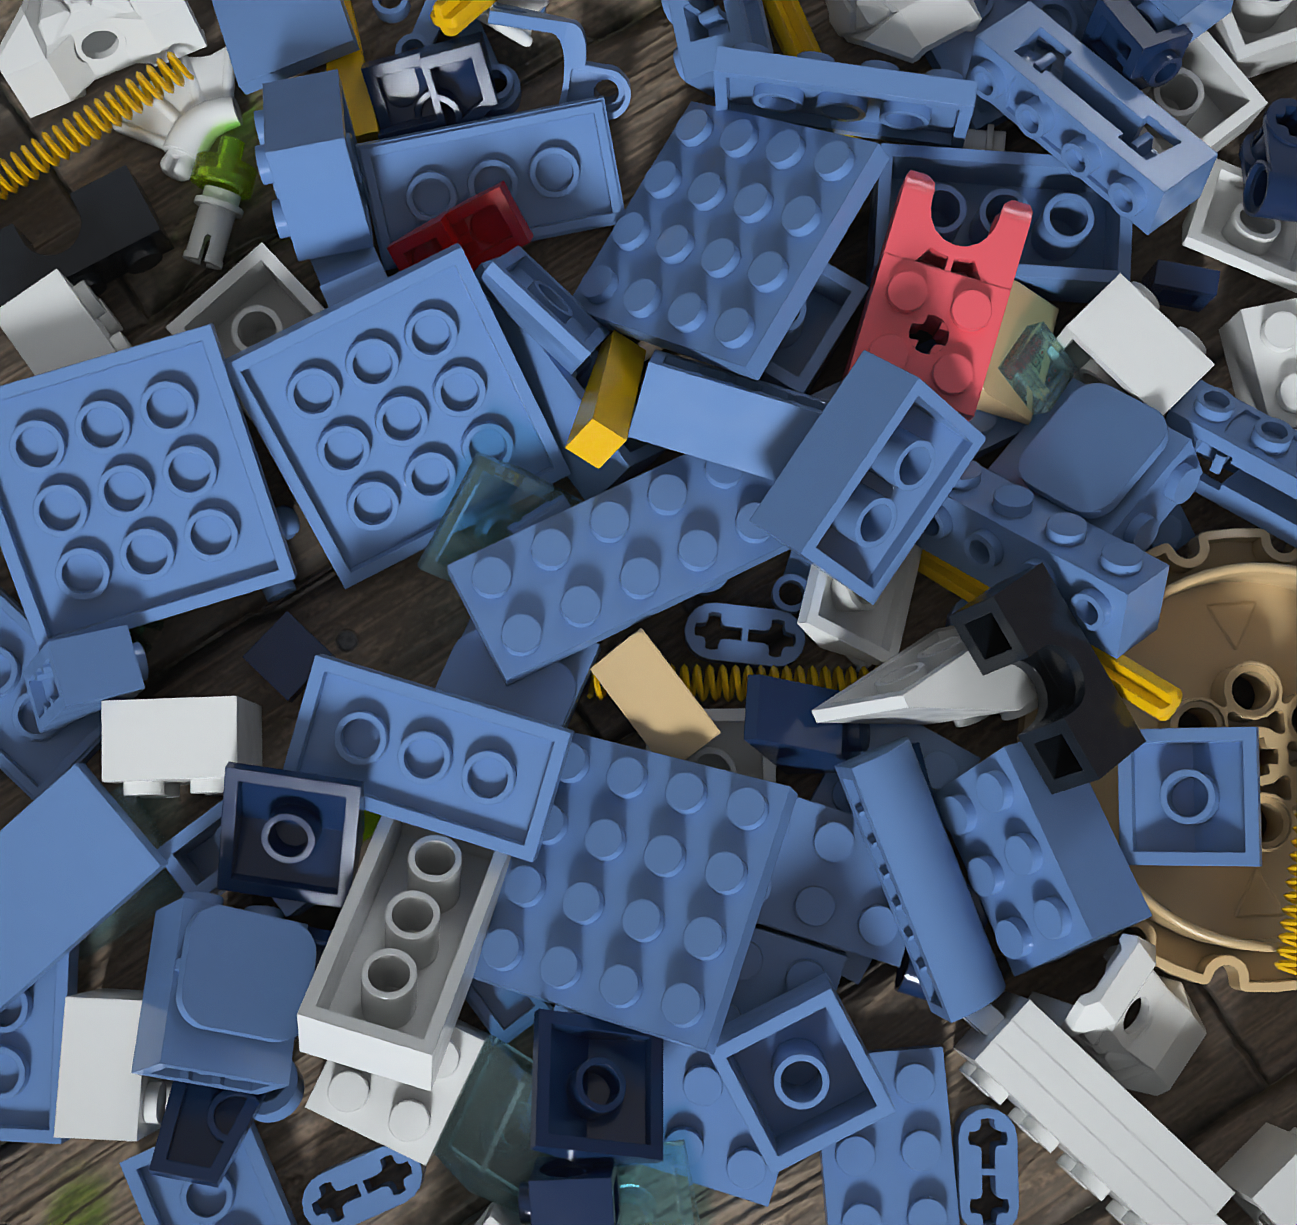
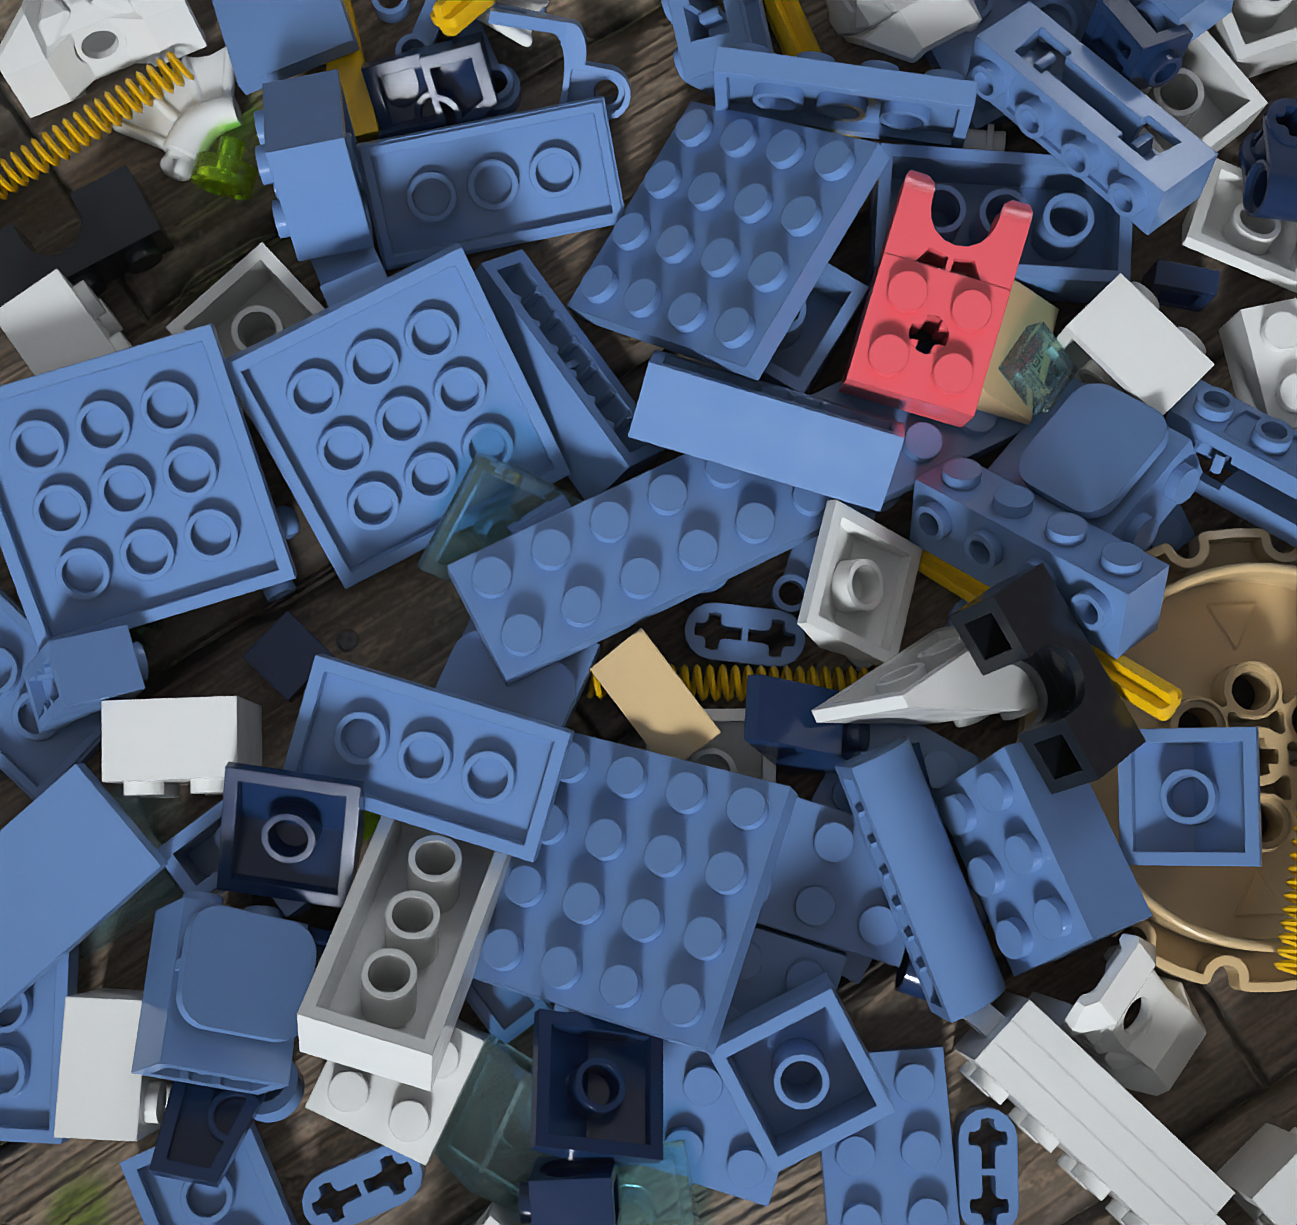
(213, 224): white pin -> none
(481, 225): red slope -> none
(542, 308): medium blue slope -> none
(607, 401): yellow piece -> none
(869, 476): medium blue slope -> none

